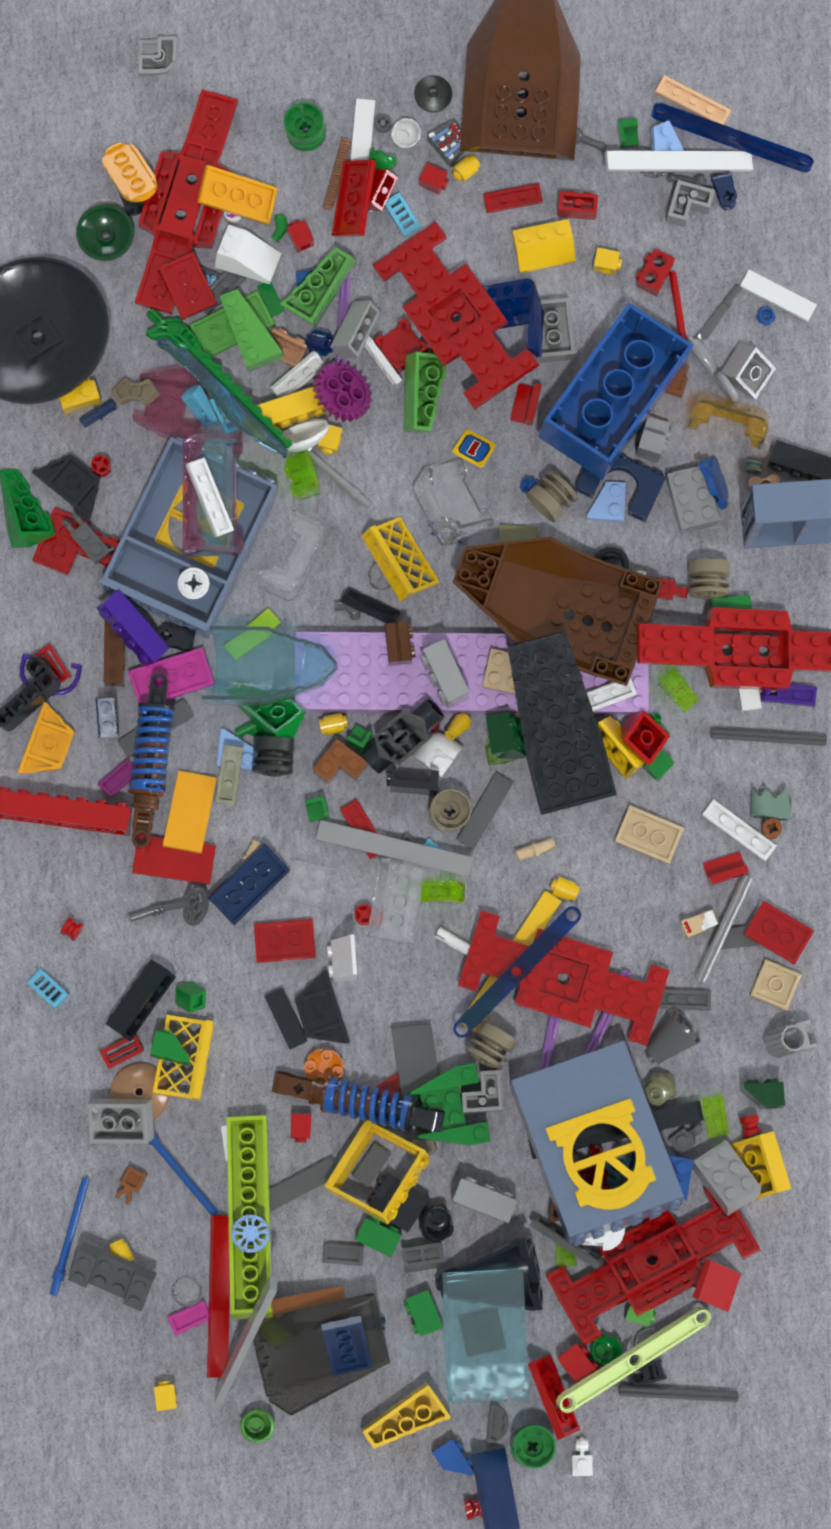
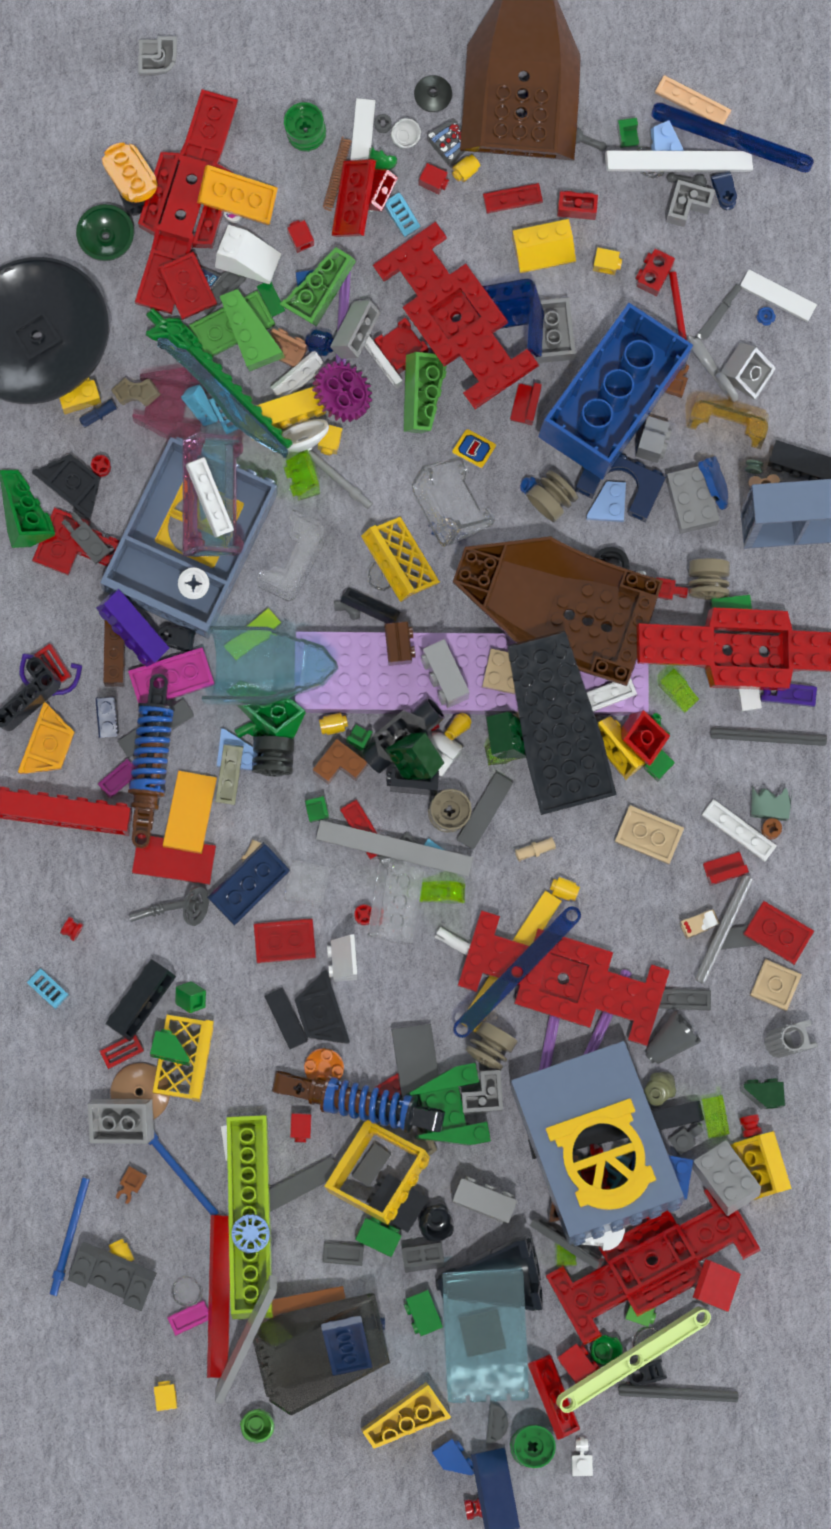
(281, 227): green arm -> none
(415, 757): none -> dark green slope
(514, 533): olive tile -> none

